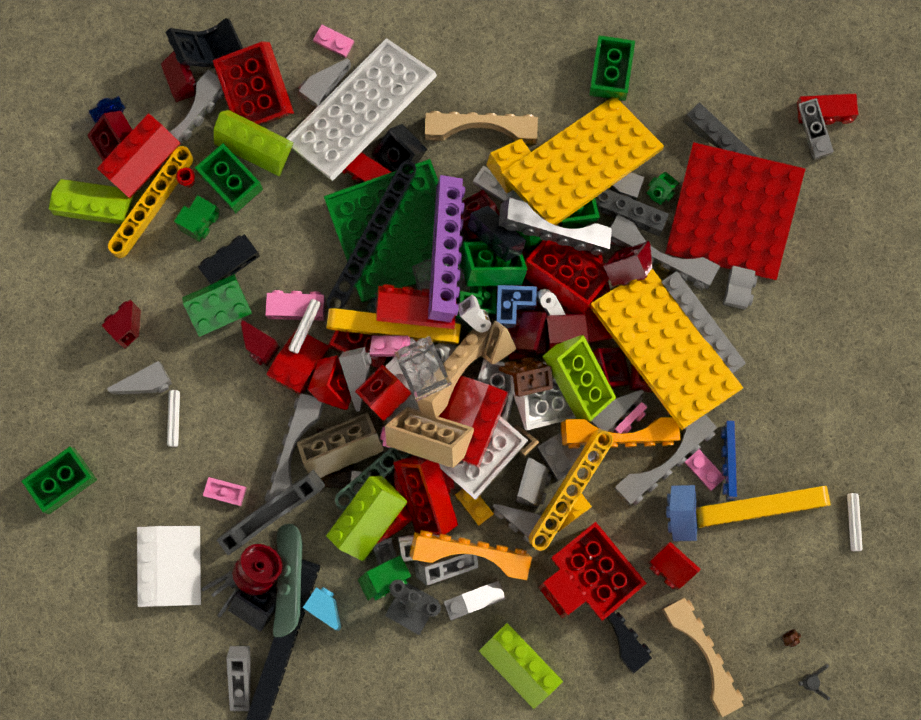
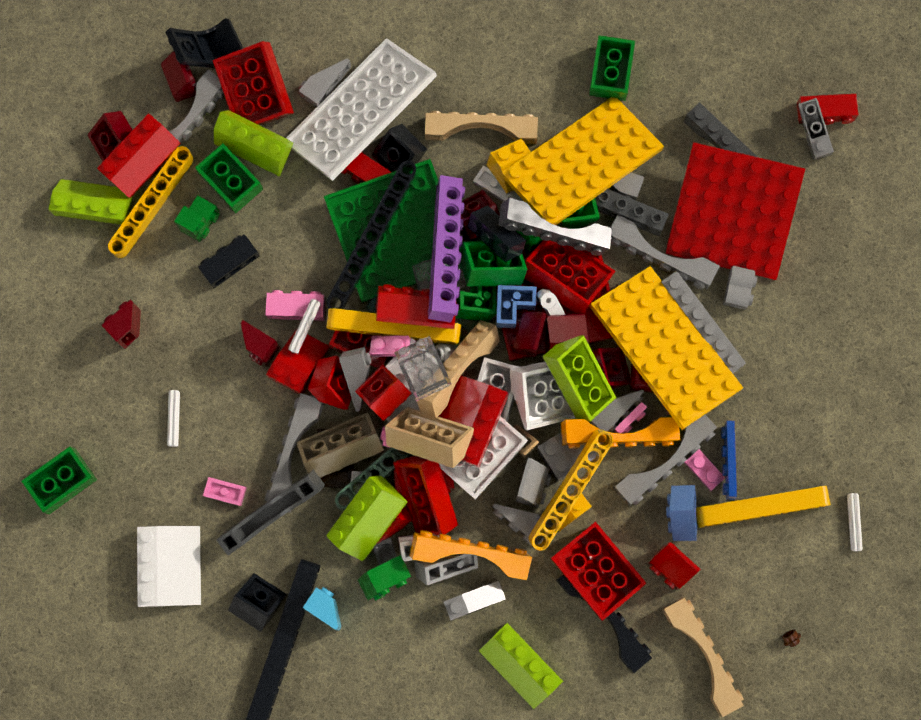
(105, 106): clear blue piece -> none
(148, 380): light grey slope -> none
(184, 174): red cone -> none
(216, 305): green brick -> none
(229, 582): dark grey plant -> none
(239, 677): light grey slope -> none
(257, 569): dark red wheel -> none
(289, 581): sand green piece -> none
(333, 41): bright pink plate -> none
(411, 606): dark grey piece -> none
(473, 315): white leg -> none
(476, 508): yellow plate -> none
(498, 344): tan slope -> none
(529, 376): reddish brown bracket -> none
(563, 593): red slope -> none
(629, 264): dark red slope -> none
(662, 188): green brick -> none
(811, 682): dark grey plant -> none

